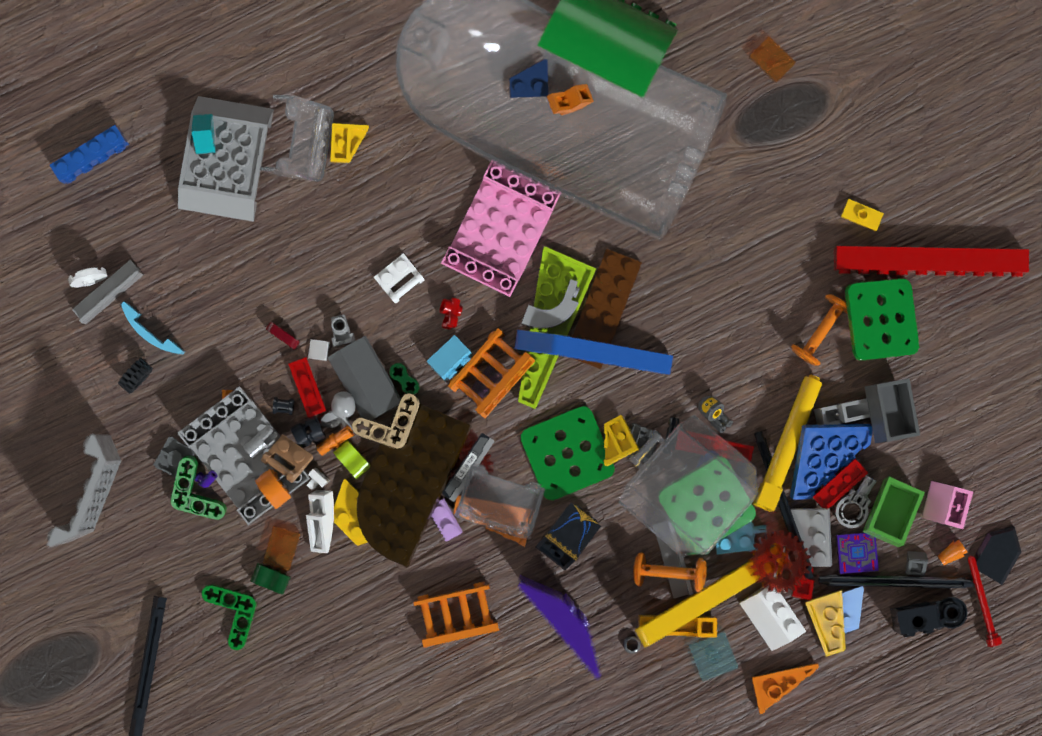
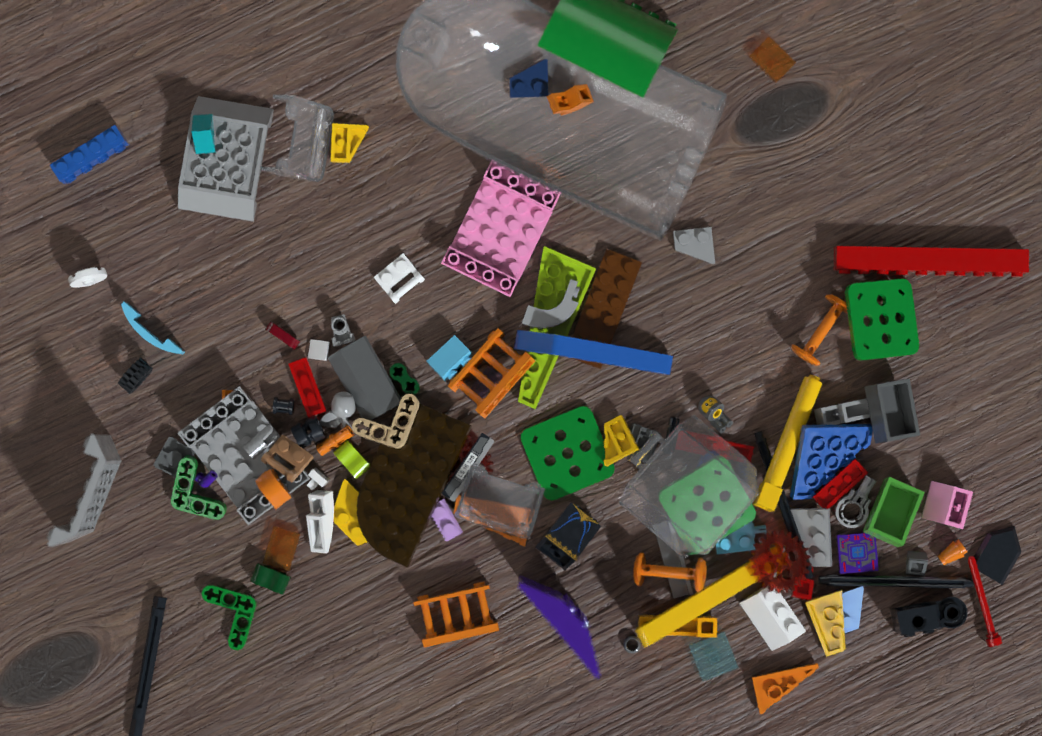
(107, 292): light grey panel -> none
(452, 310): red plate -> none
(695, 243): none -> light grey wing
(862, 215): yellow plate -> none

